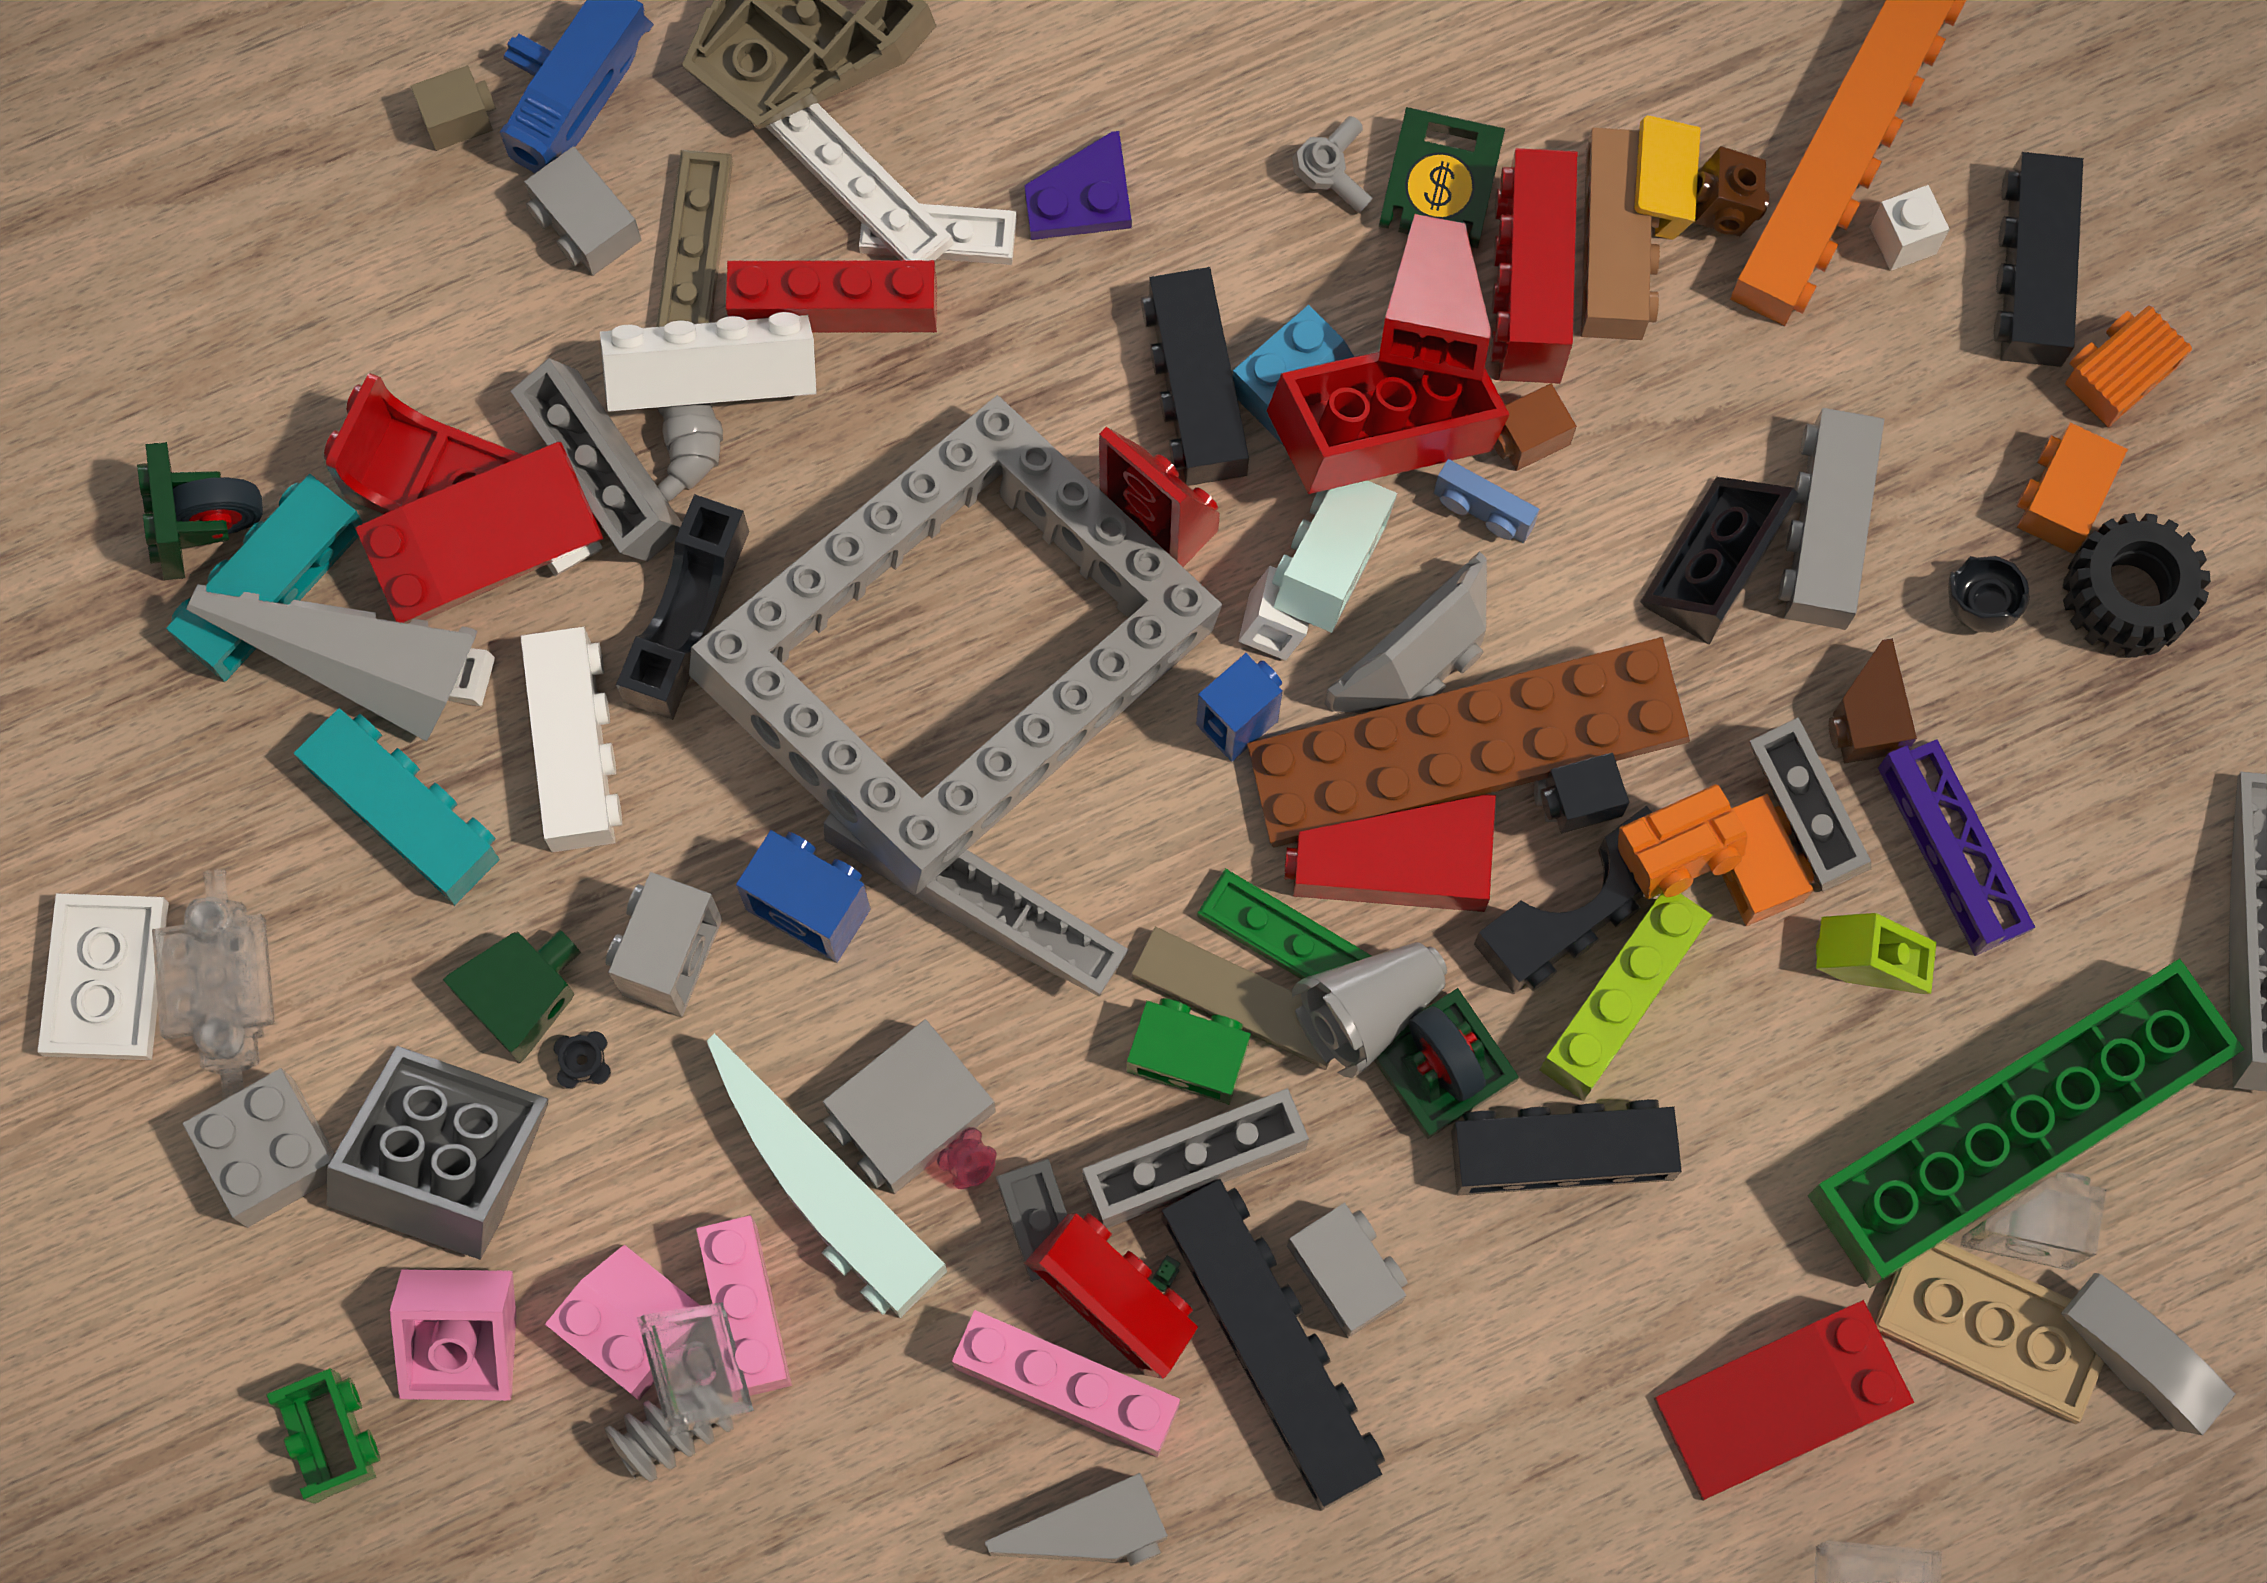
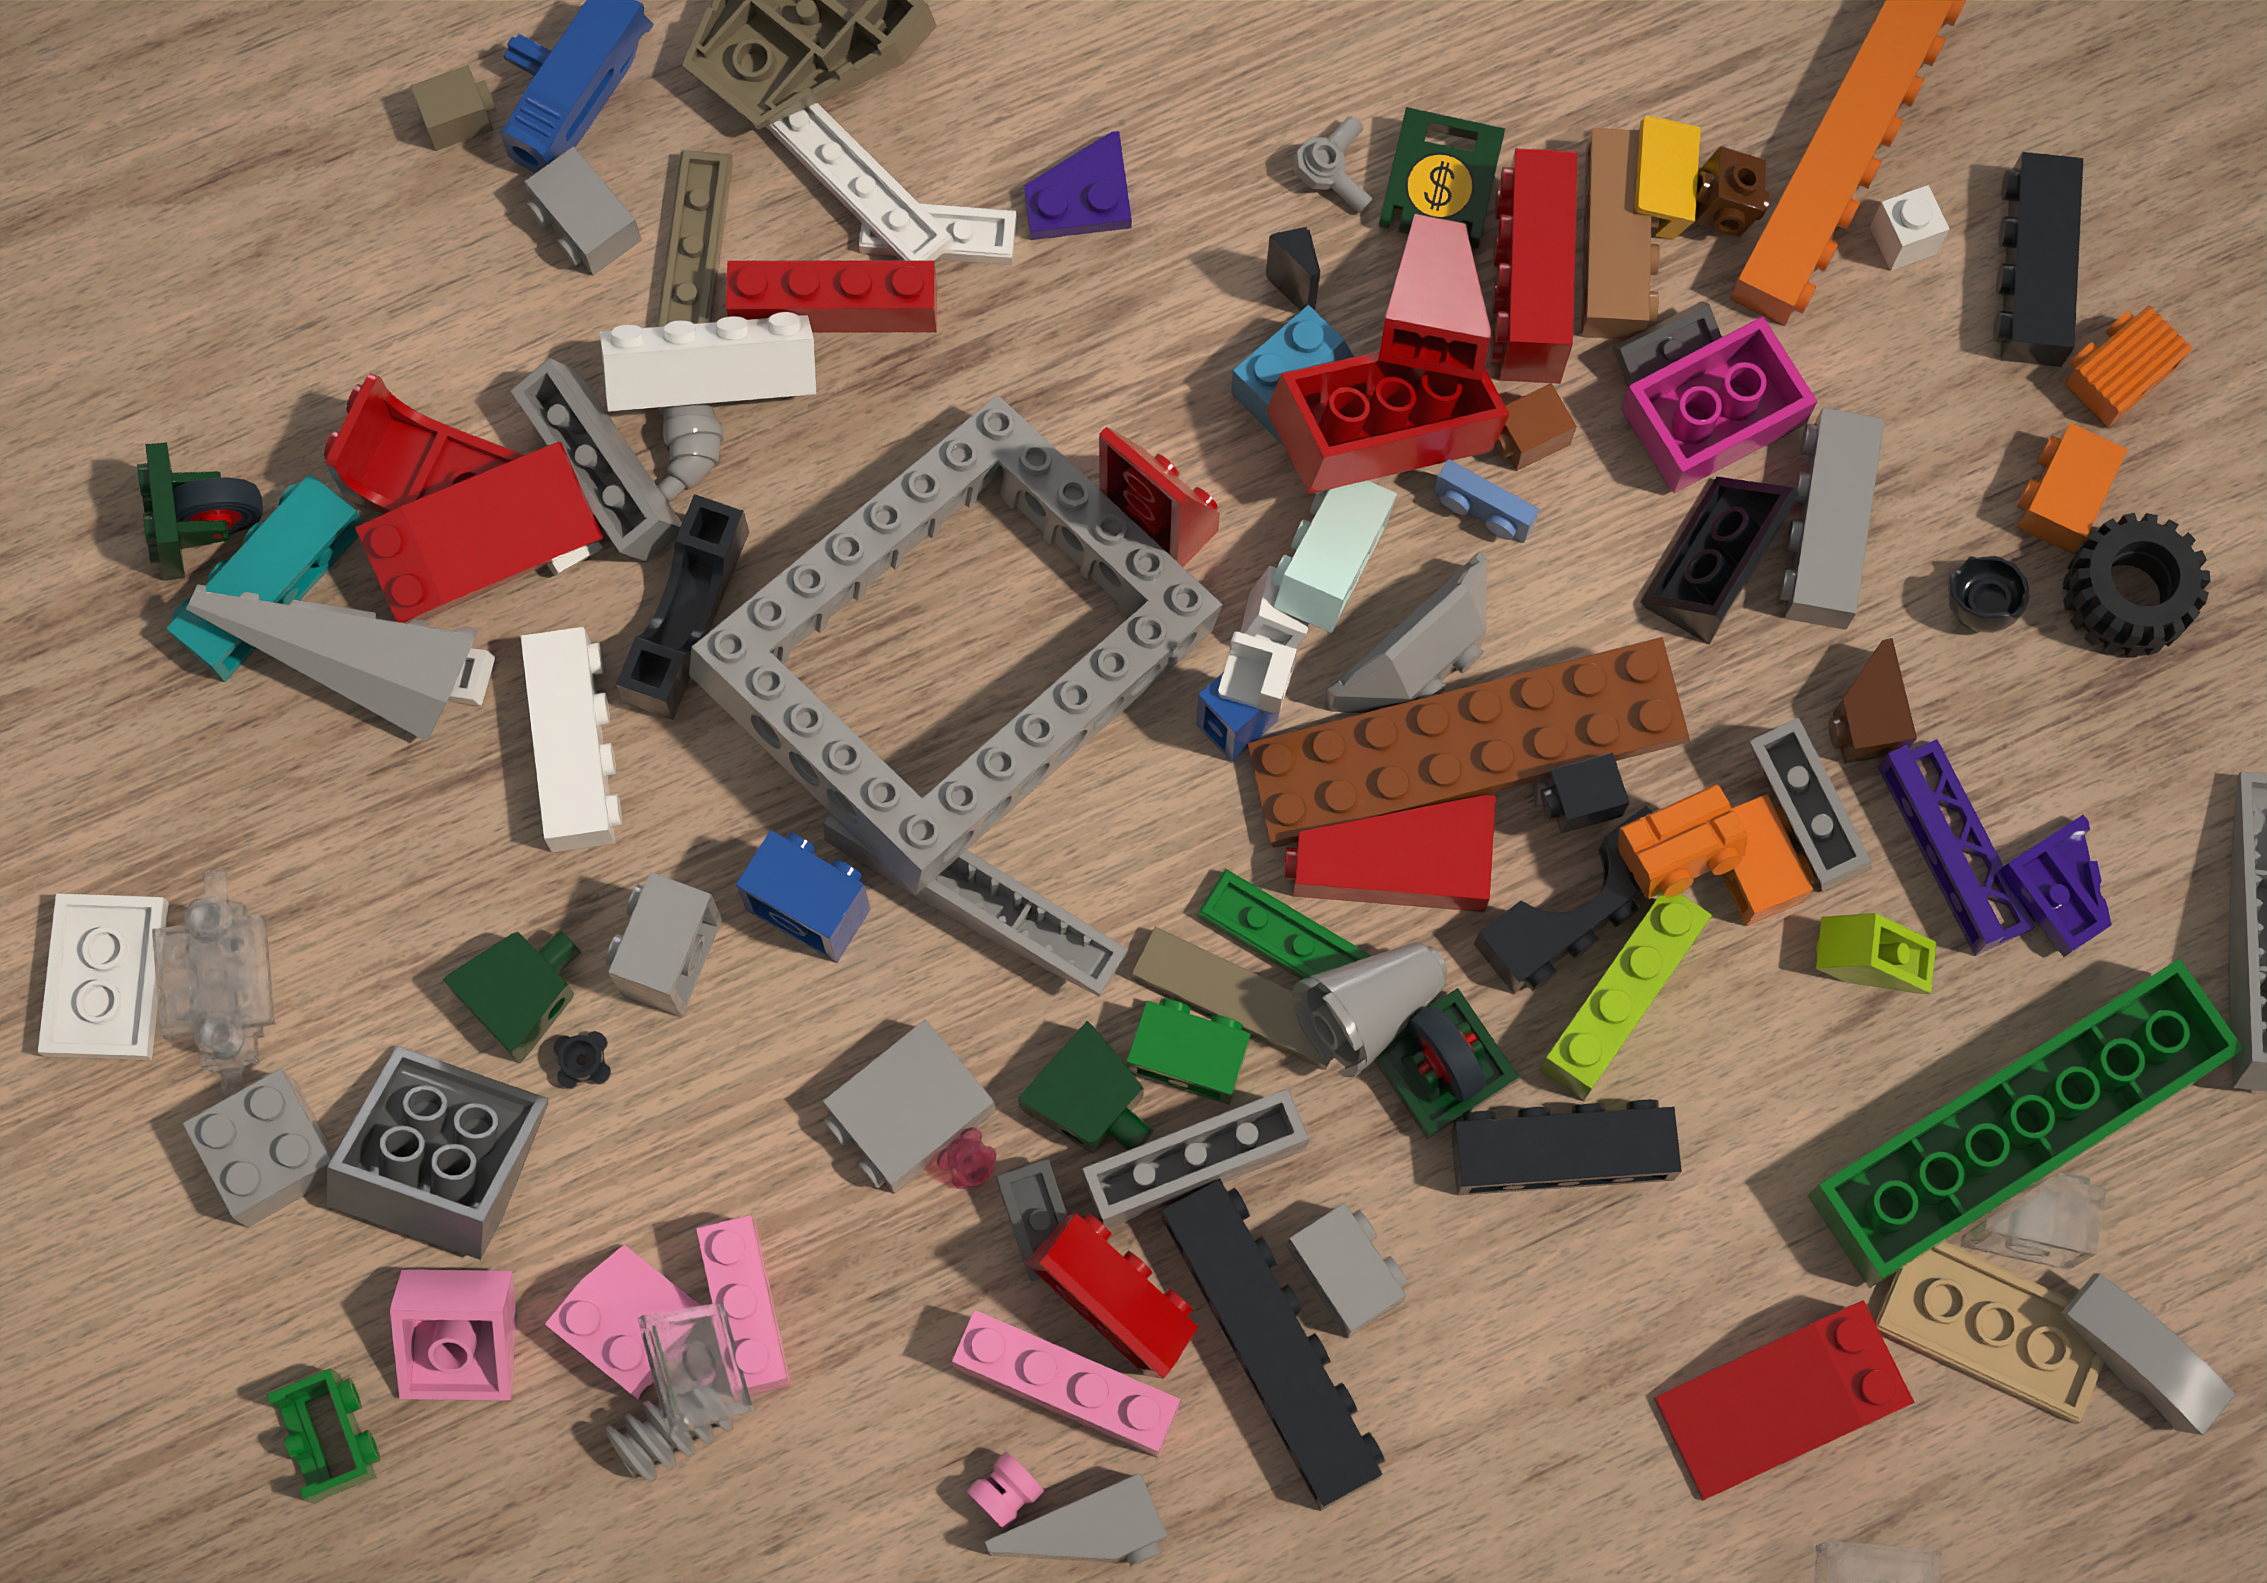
(397, 805): teal brick -> none
(830, 1196): light aqua slope -> none
(1007, 1478): none -> bright pink wheel
(1088, 1095): none -> dark green torso
(1166, 1273): dark green piece -> none
(1197, 377): black brick -> none
(1257, 672): none -> white panel
(1294, 266): none -> black slope
(1666, 342): none -> dark grey plate
(1718, 404): none -> dark pink brick
(2062, 887): none -> dark purple wing

